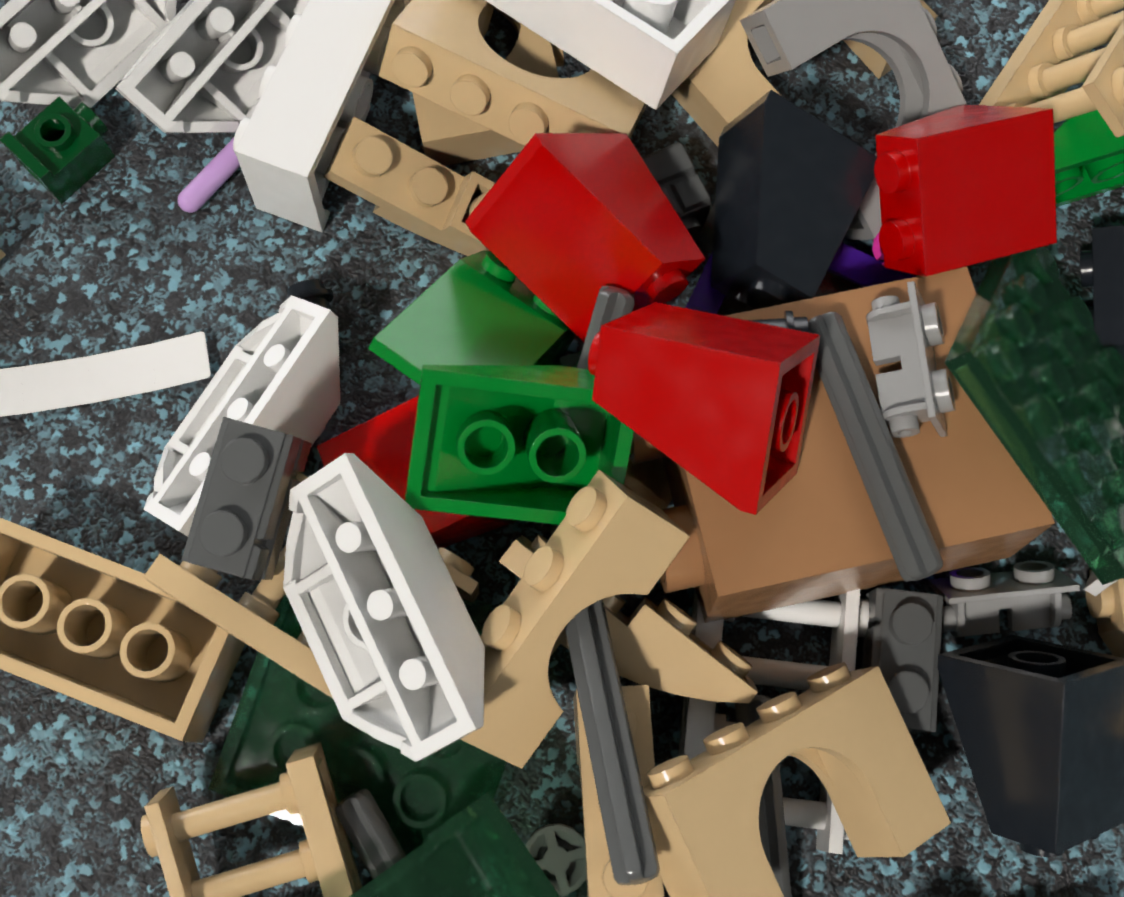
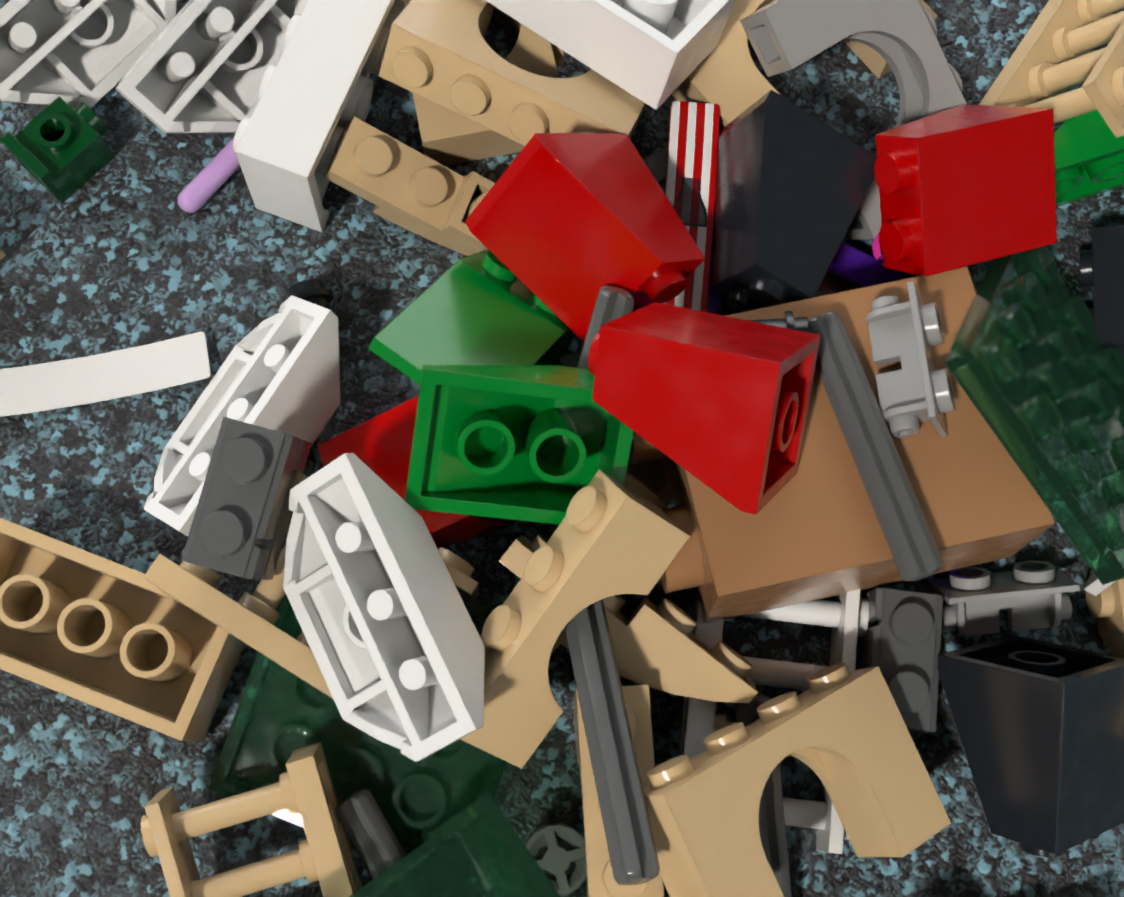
(693, 185): none -> sticker

